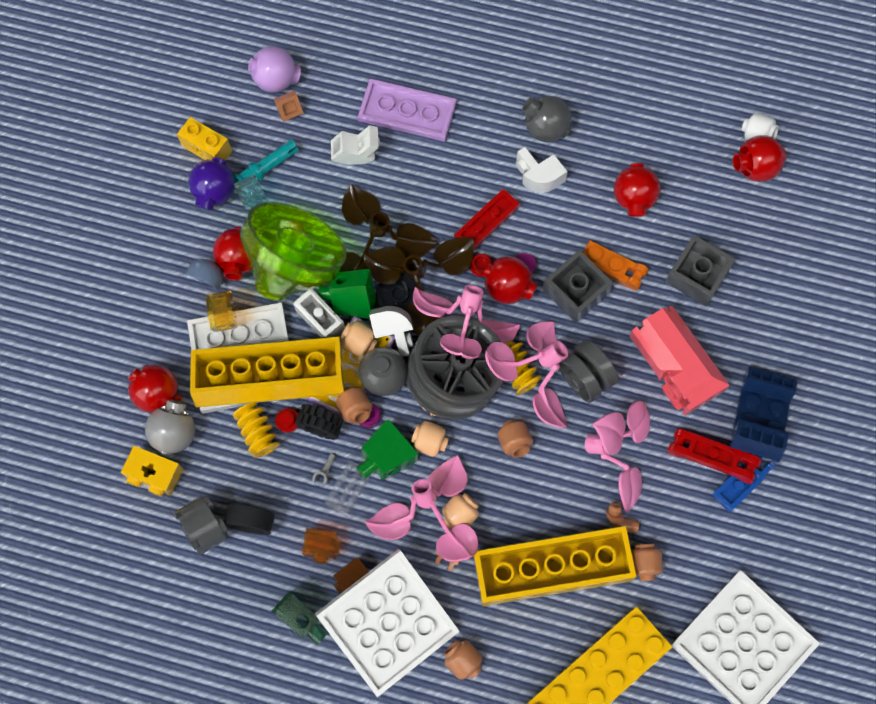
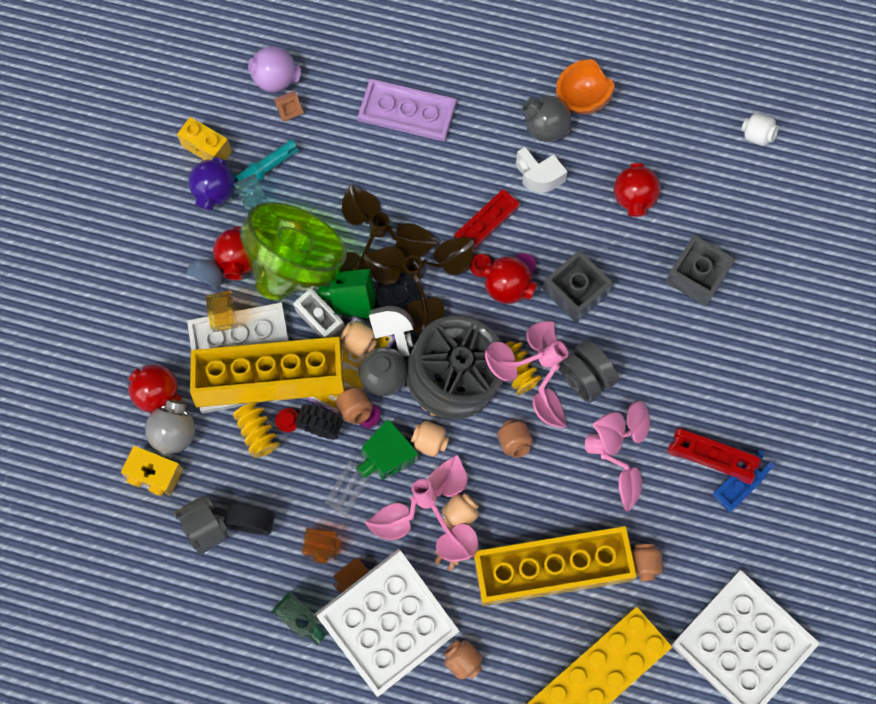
(324, 471): light grey hand -> none
(354, 148): white brick -> none
(470, 303): bright pink plant -> none
(584, 87): none -> orange cylinder
(615, 265): orange plate -> none
(616, 518): nougat arm -> none
(678, 359): coral brick -> none
(760, 158): red brick -> none
(763, 414): dark blue plate -> none

